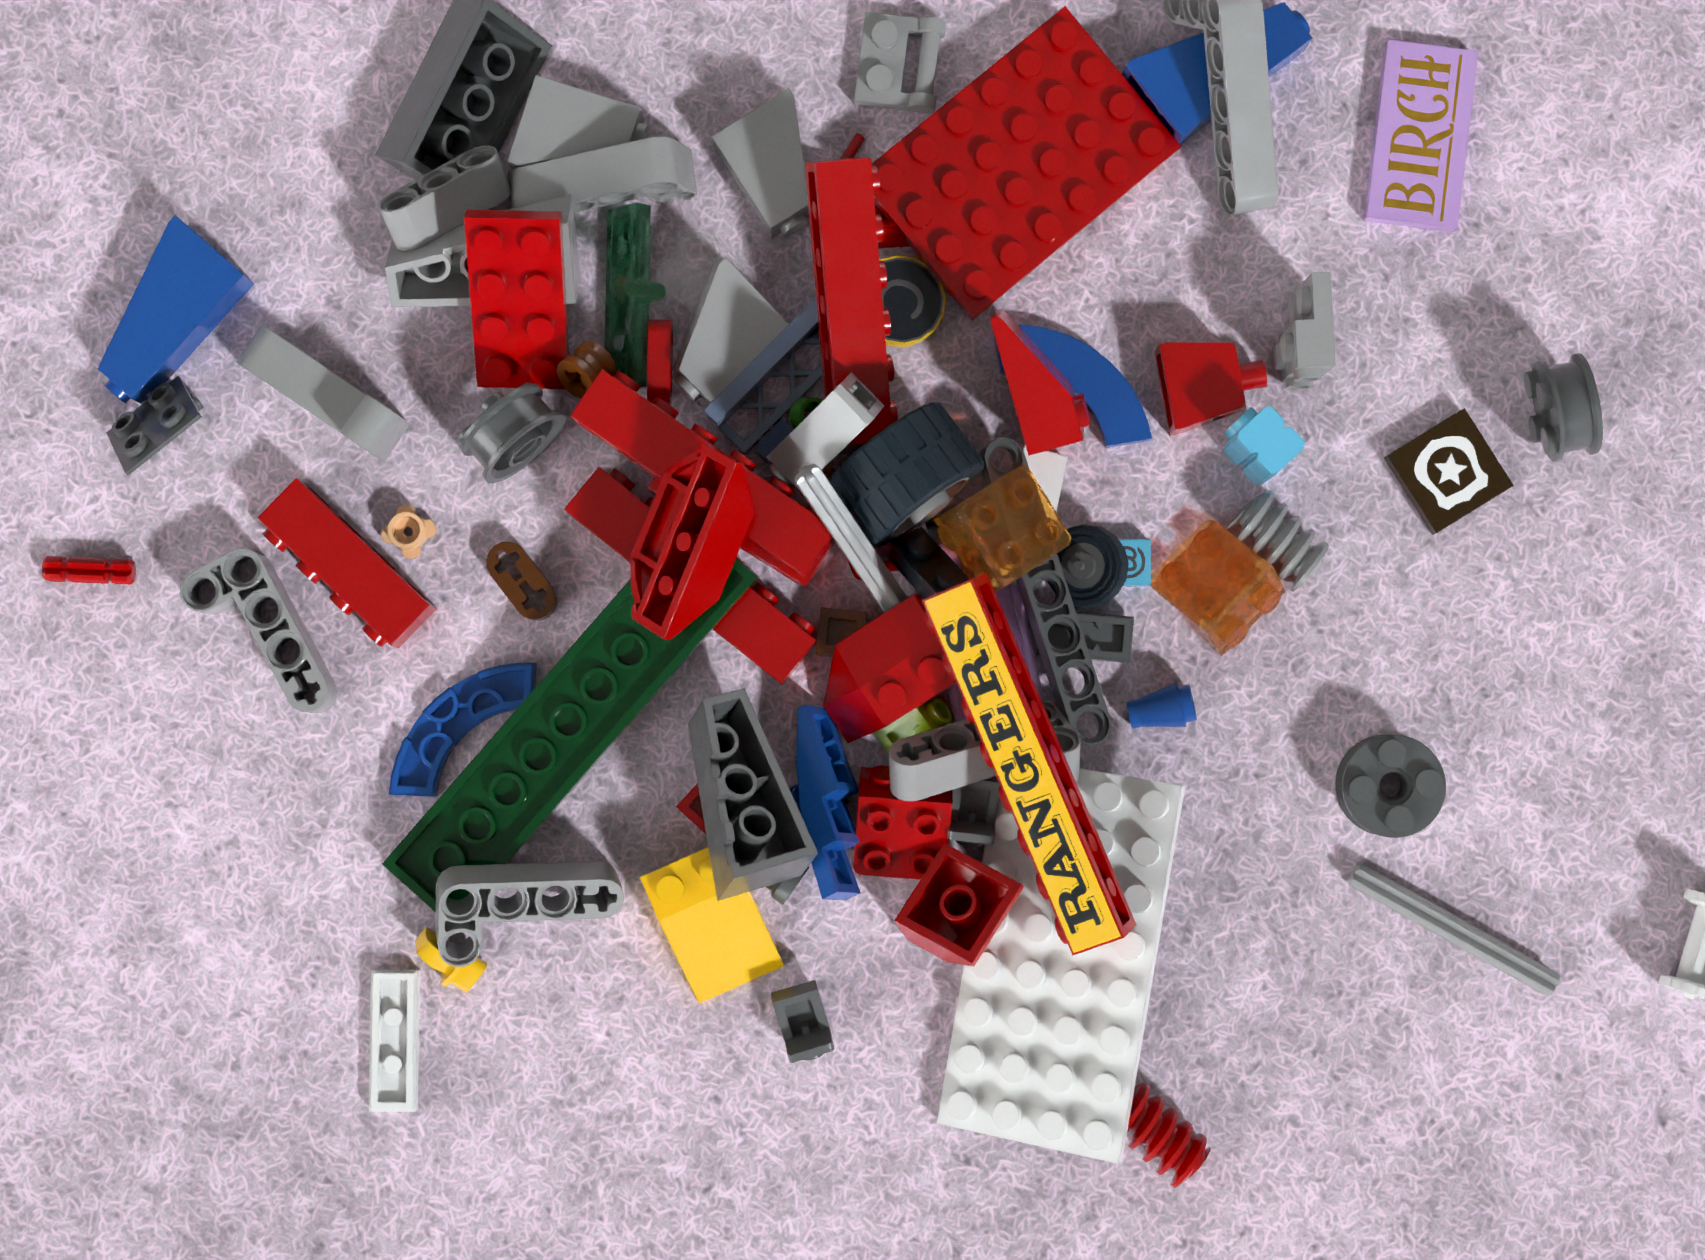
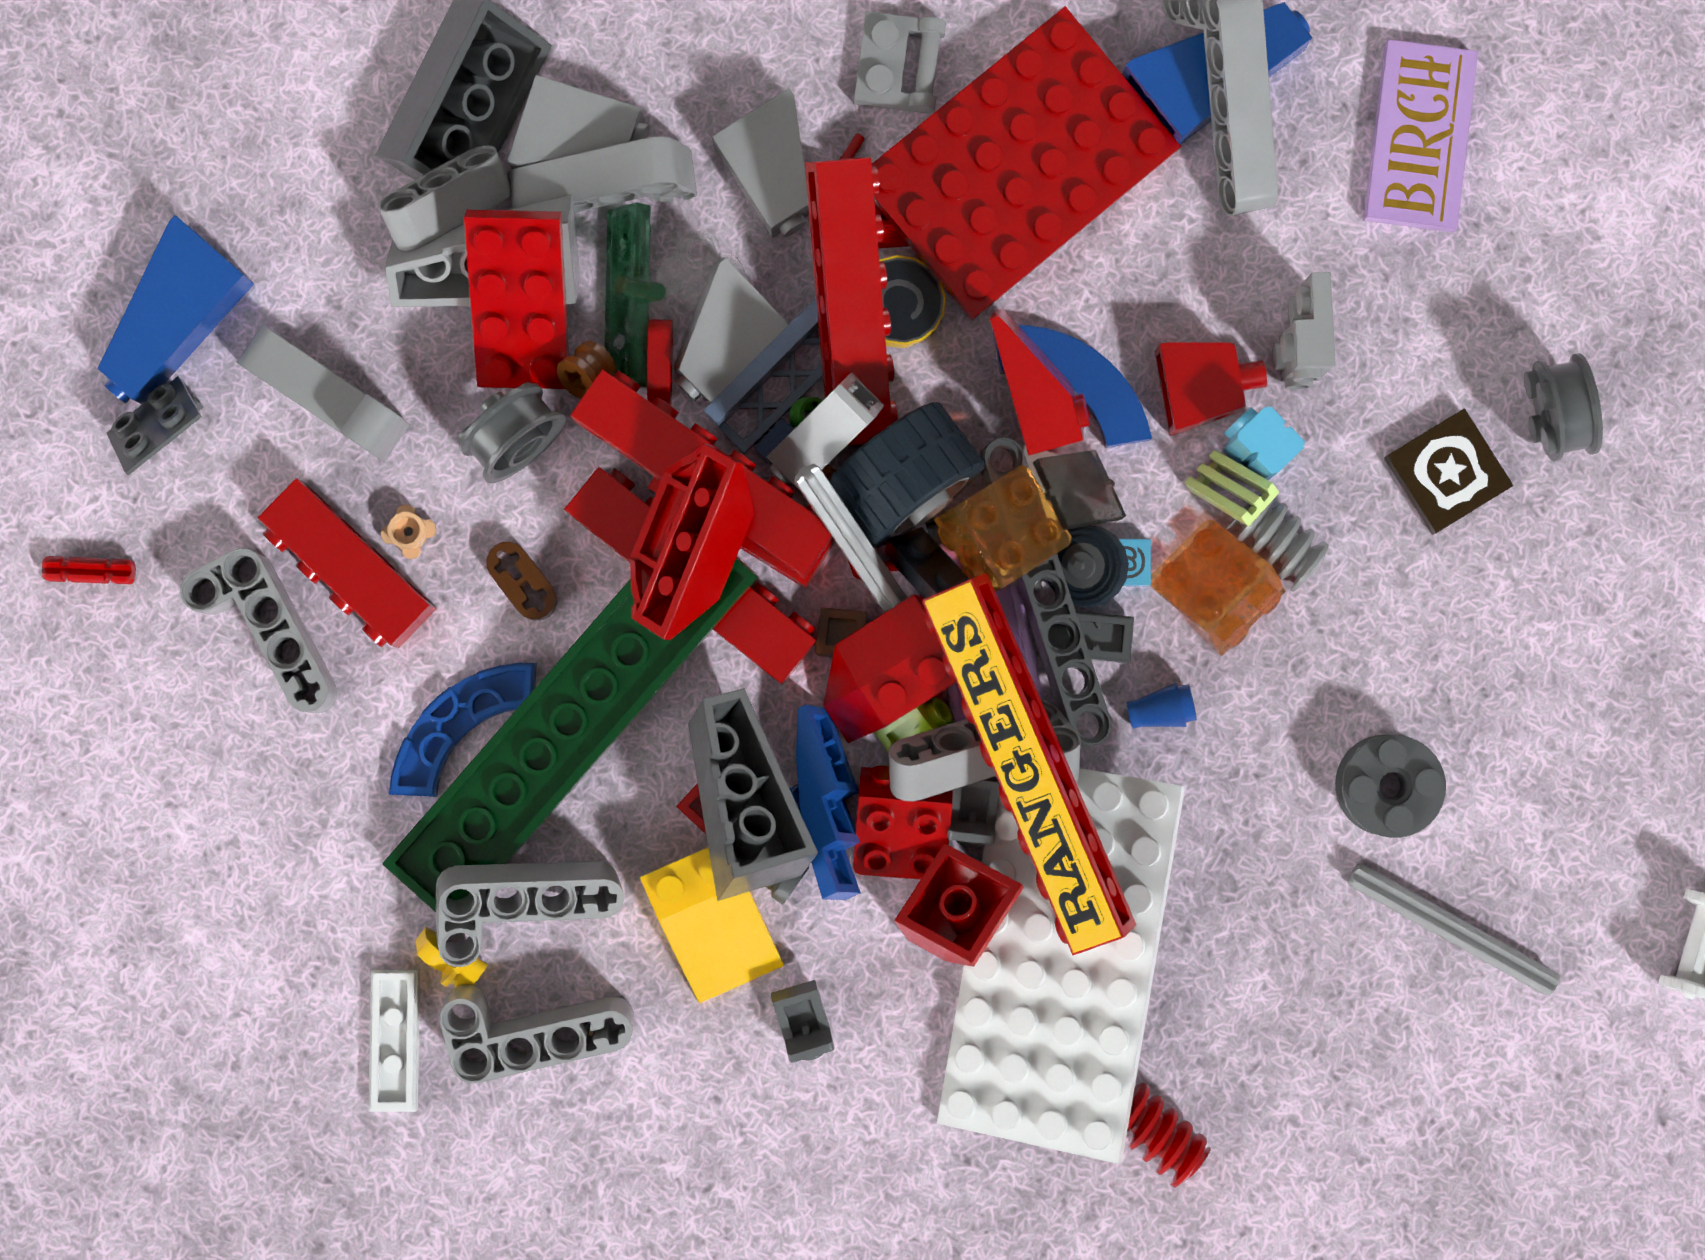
(537, 1028): none -> light grey beam
(1079, 489): none -> clear smoke piece
(1212, 474): none -> yellowish green tile

